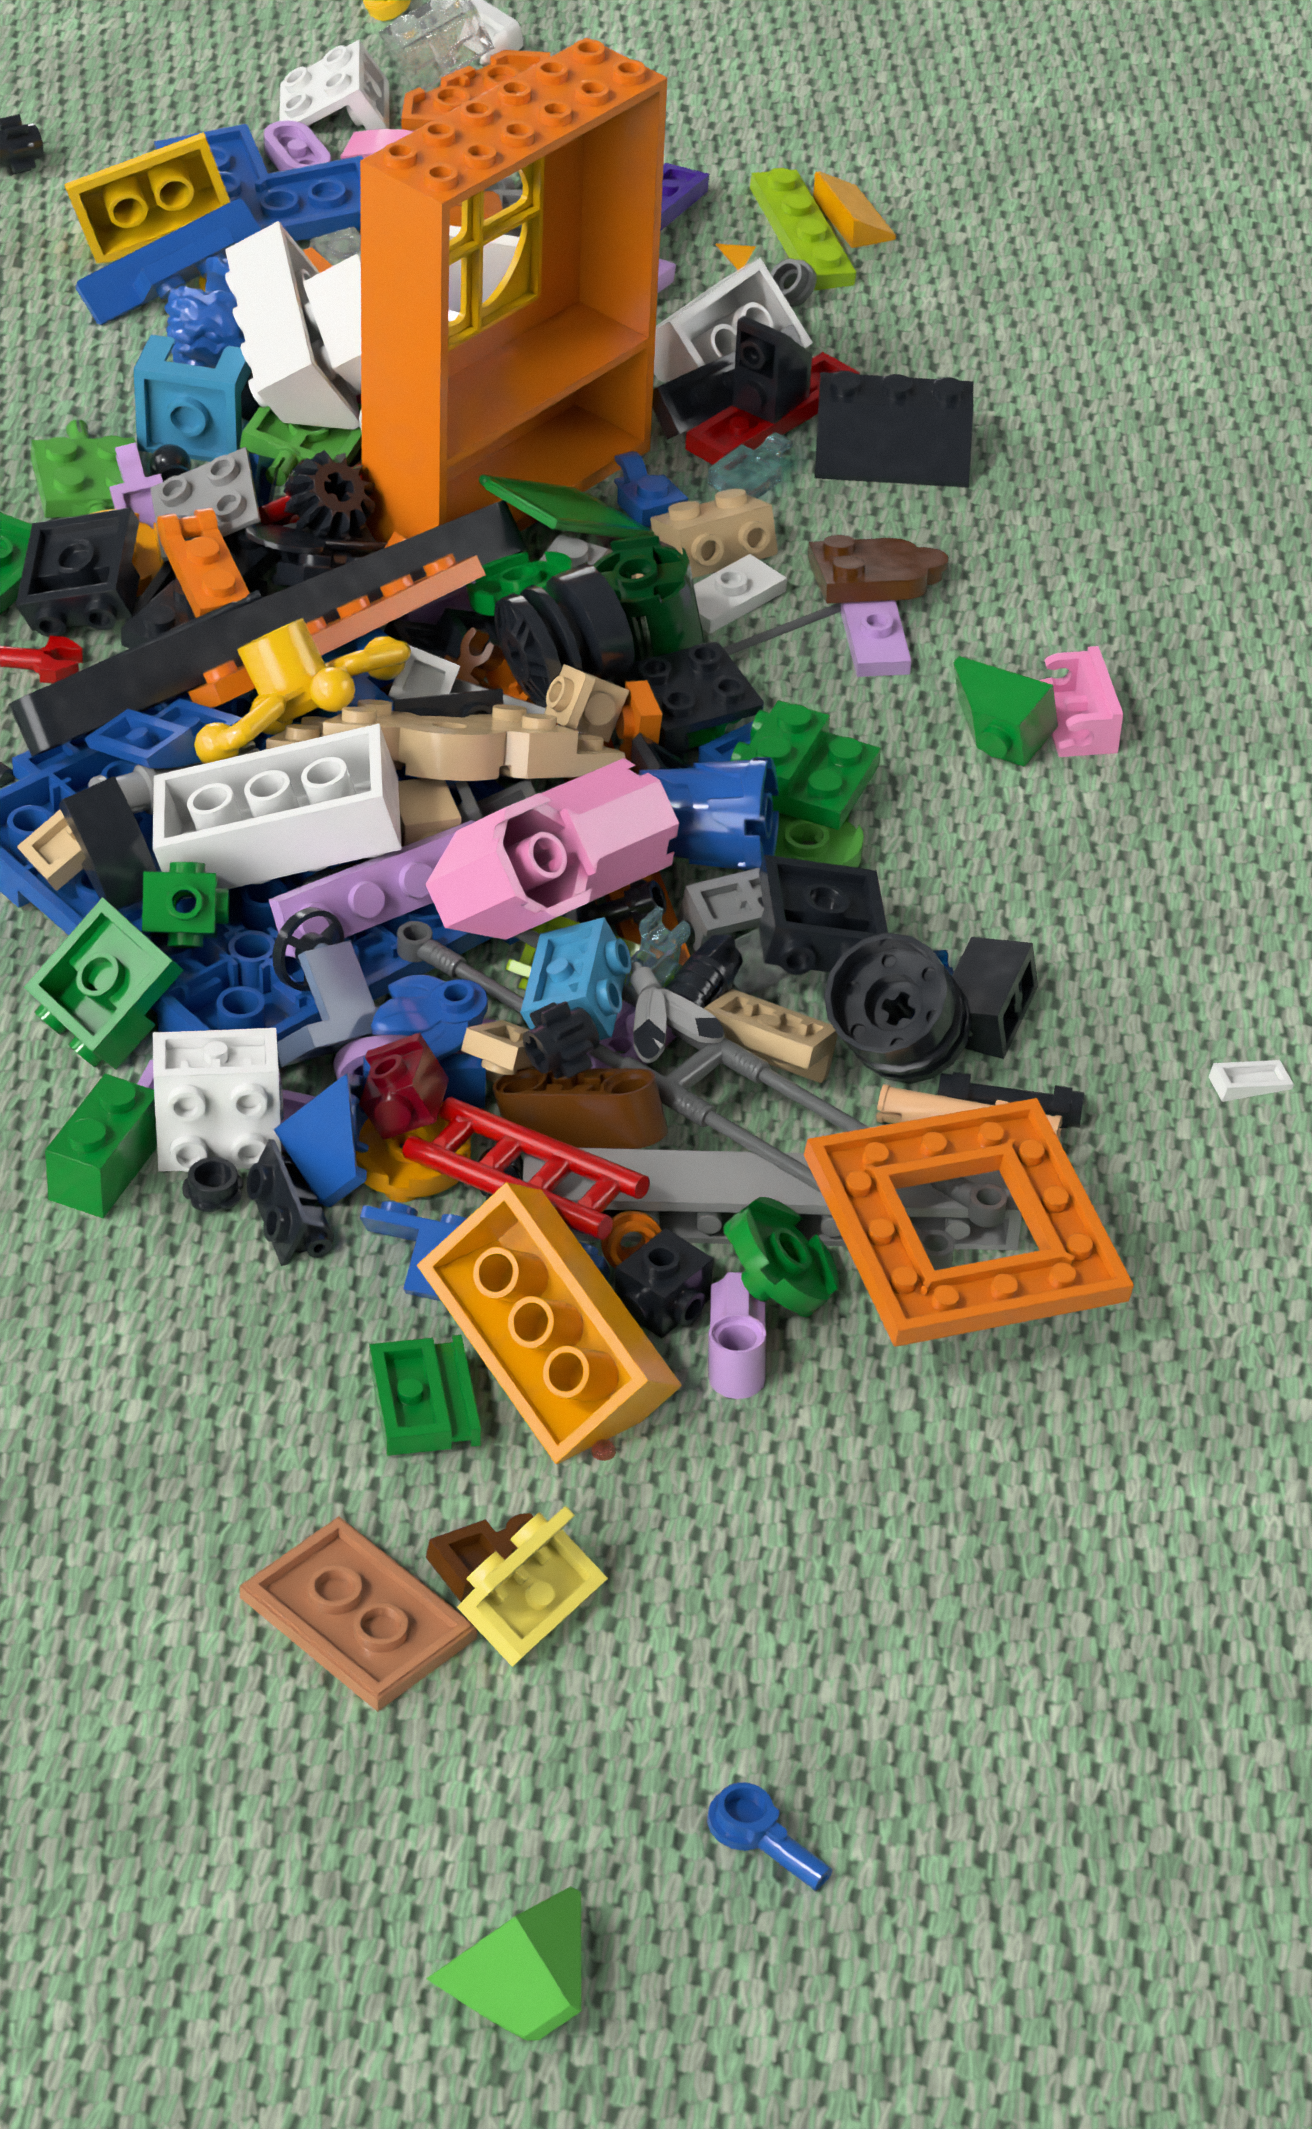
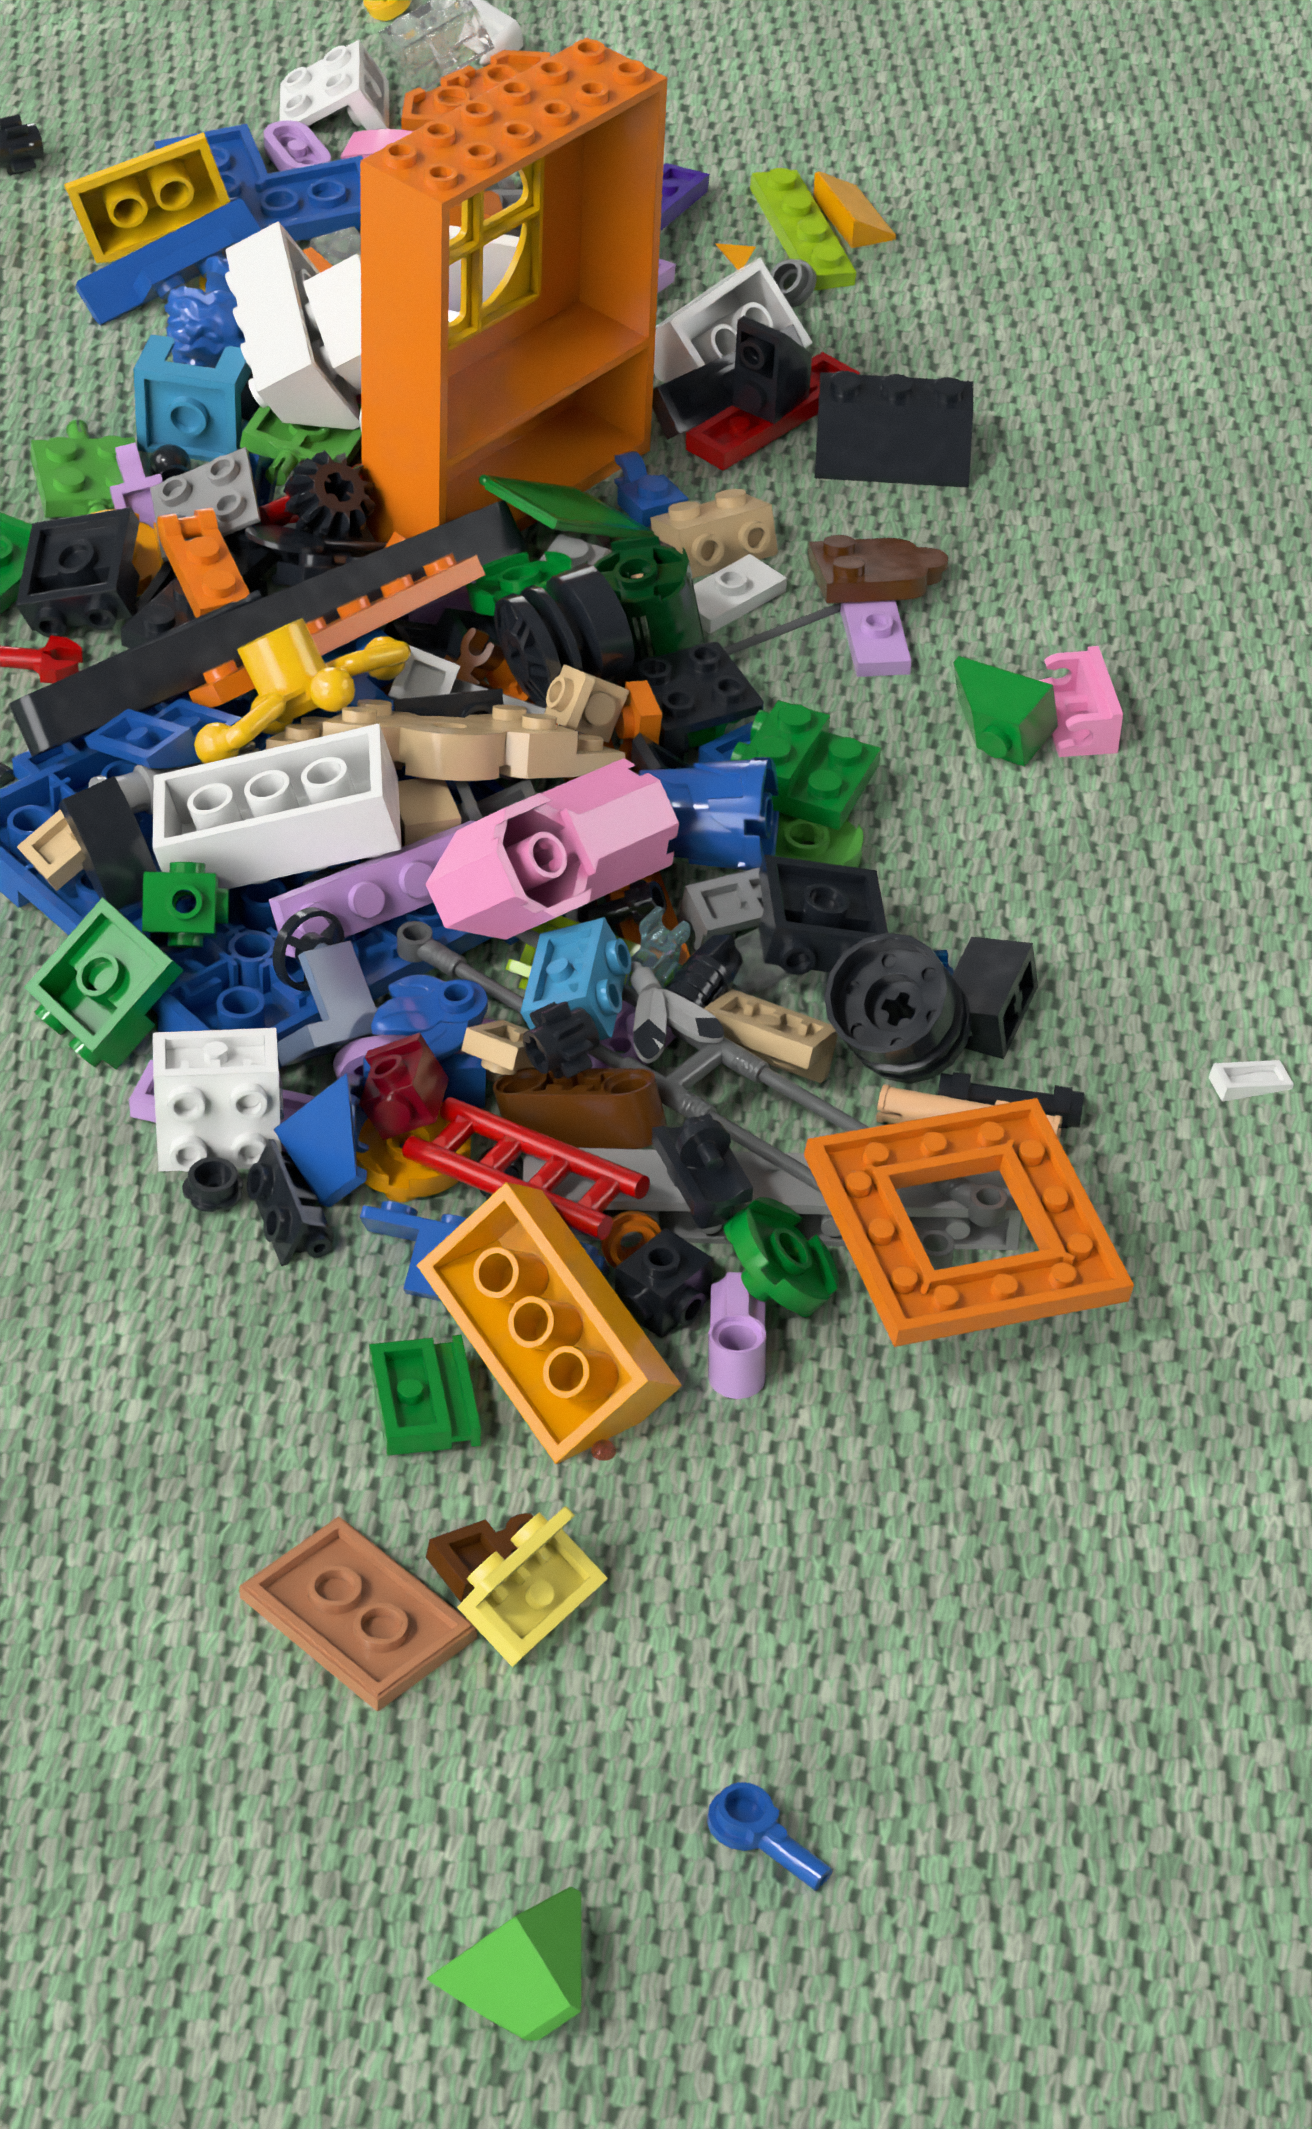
(102, 1146): green brick -> none
(703, 1168): none -> black hips
(751, 469): clear light blue plate -> none

